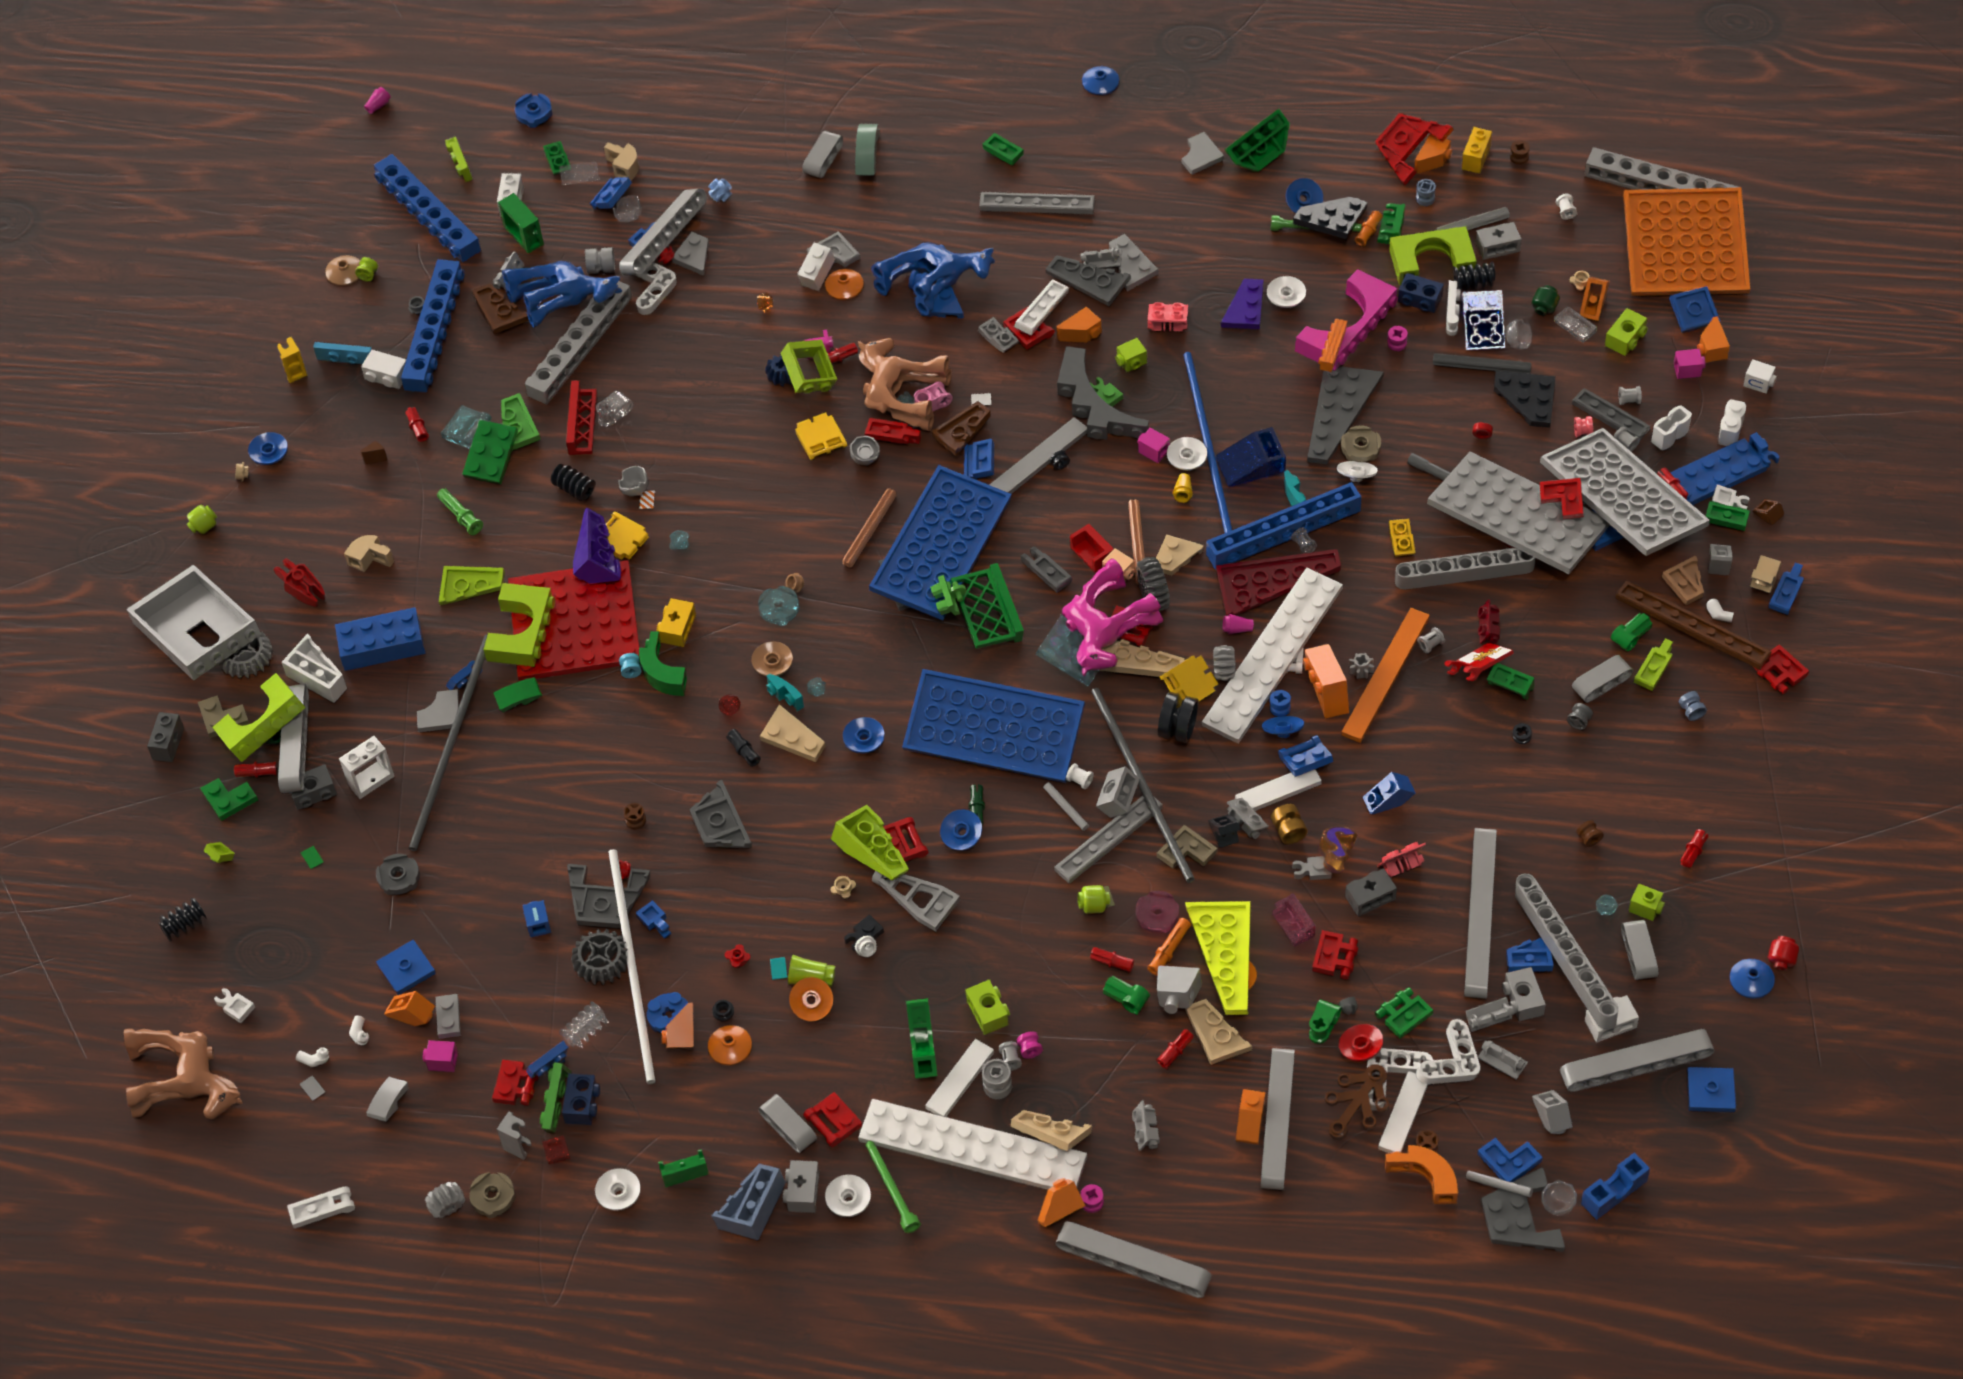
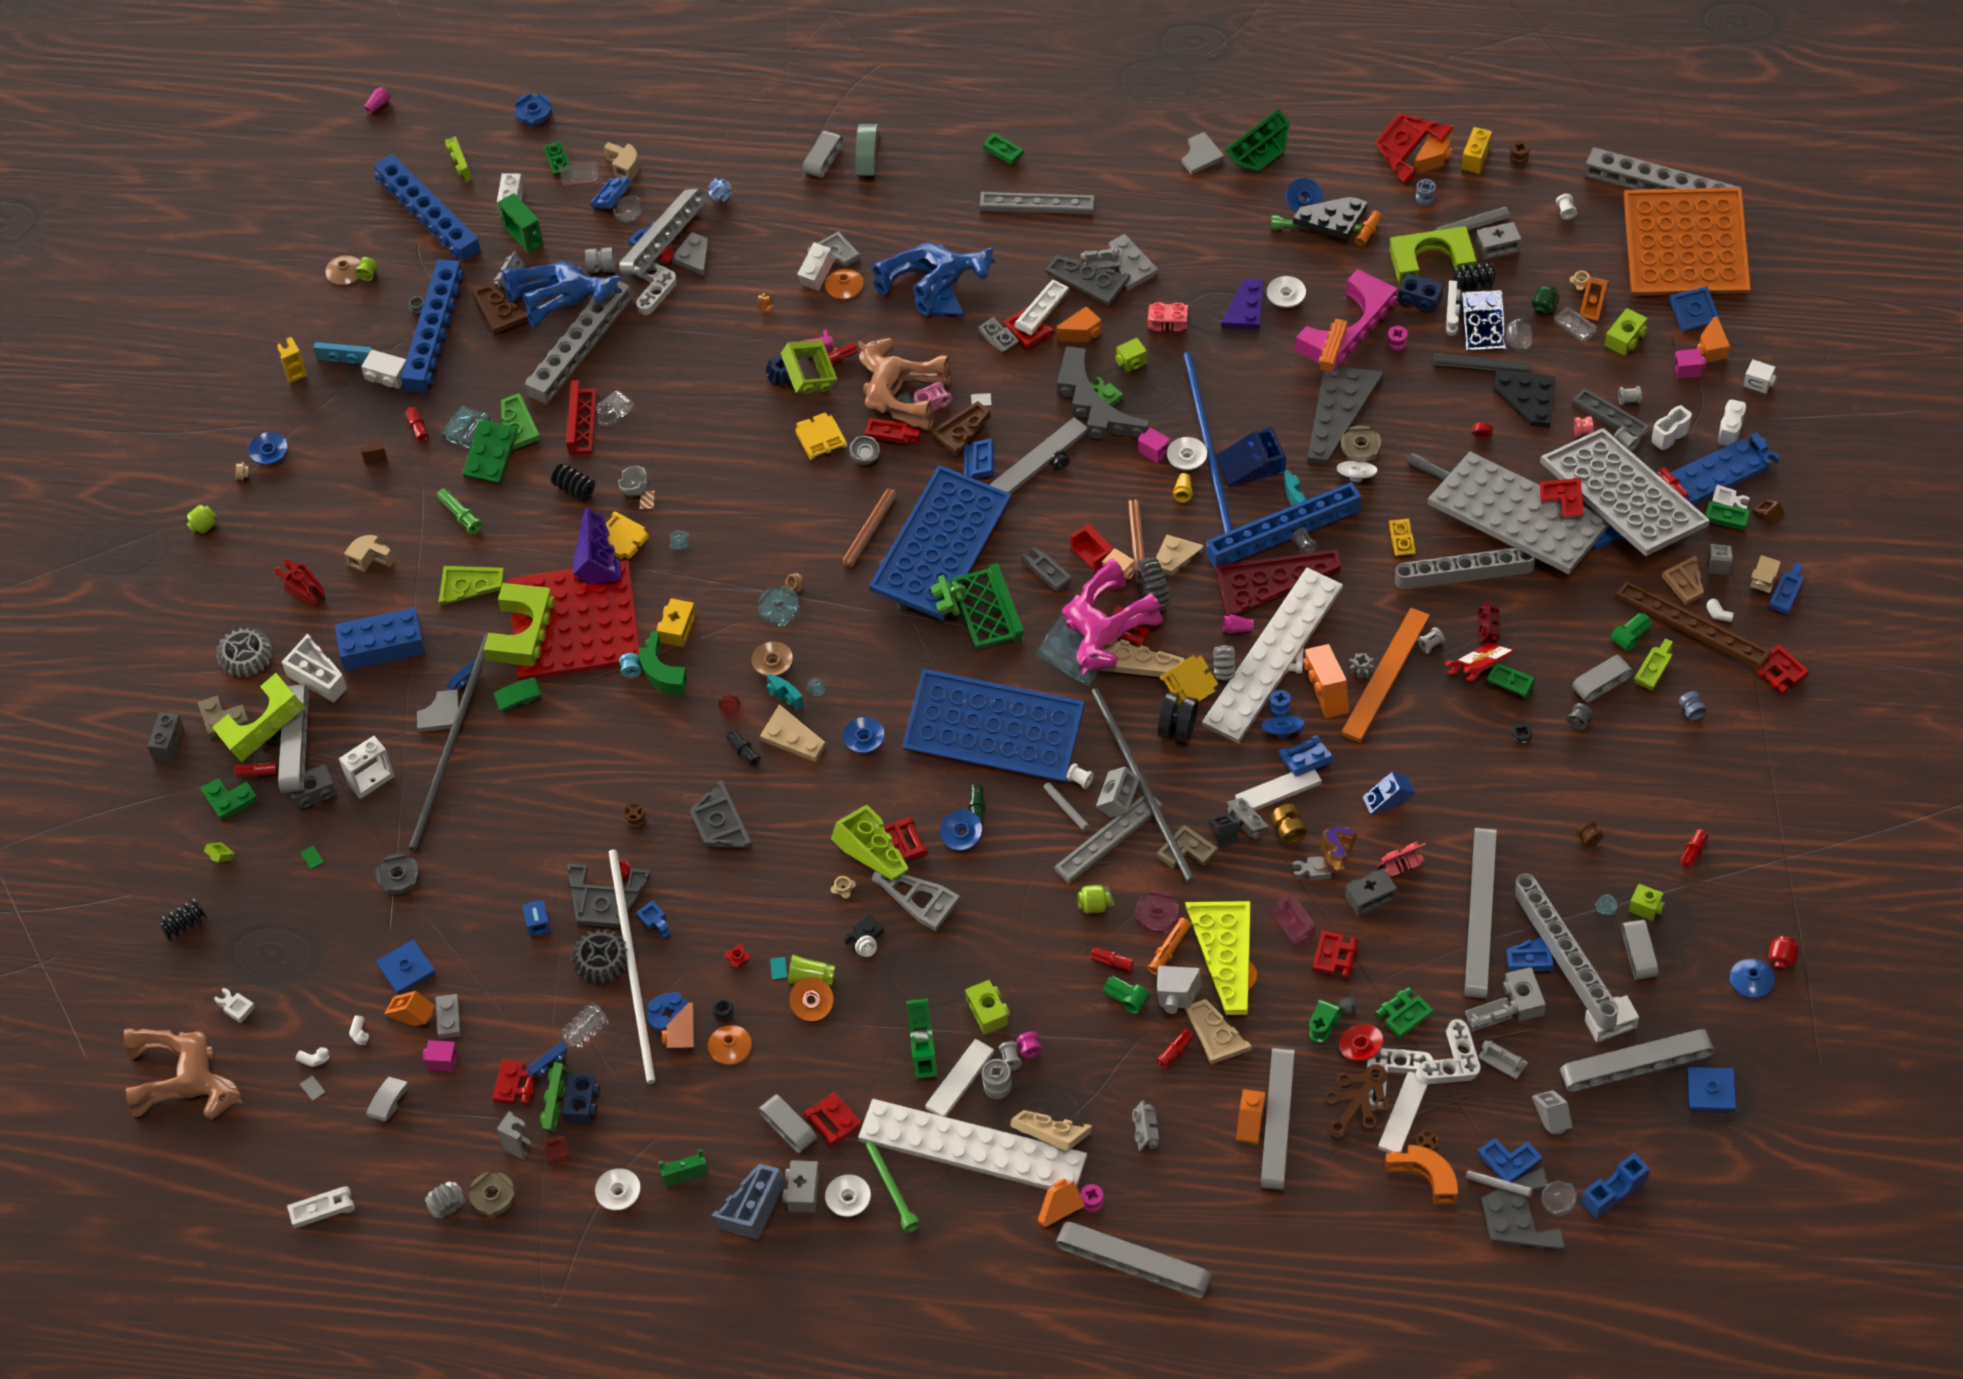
(181, 606): light grey panel -> none
(916, 277): blue wheel -> none
(1100, 80): blue dish -> none
(1391, 222): green hinge -> none

